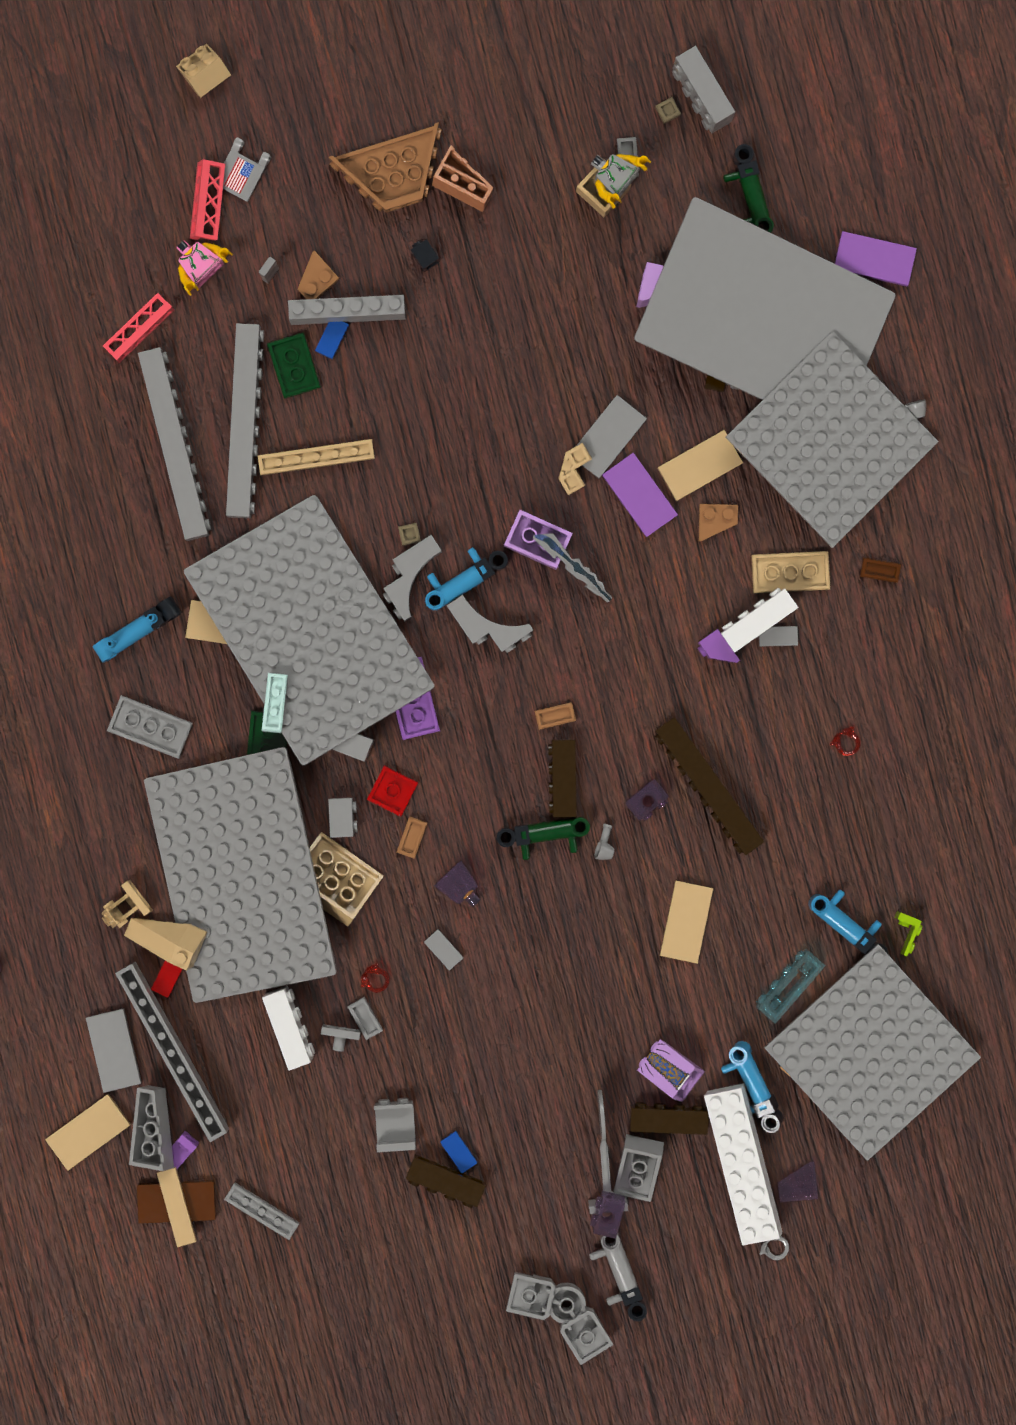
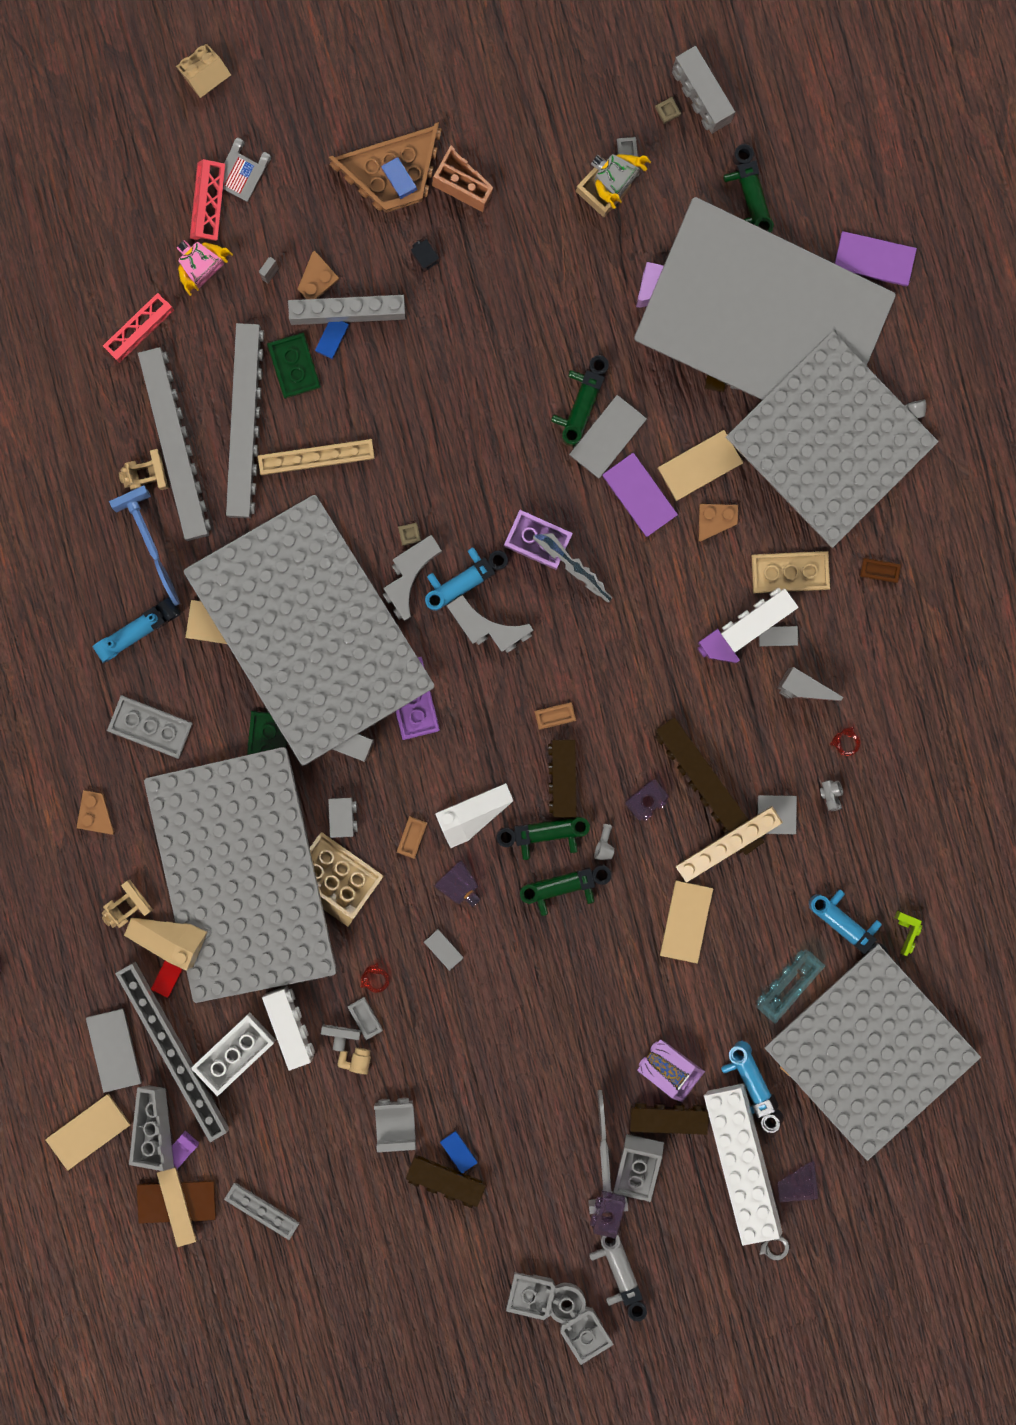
(94, 813): none -> medium nougat wing
(130, 501): none -> medium blue piece
(156, 471): none -> tan tile
(233, 1054): none -> white brick
(274, 703): light aqua tile -> none
(359, 1063): none -> tan piece
(392, 791): red tile -> none
(399, 178): none -> tile
(470, 816): none -> white wedge
(564, 884): none -> dark green piece
(569, 476): tan tile -> none
(584, 401): none -> dark green piece
(729, 844): none -> tan plate
(785, 808): none -> light grey tile
(800, 685): none -> light grey slope
(831, 791): none -> light grey plate

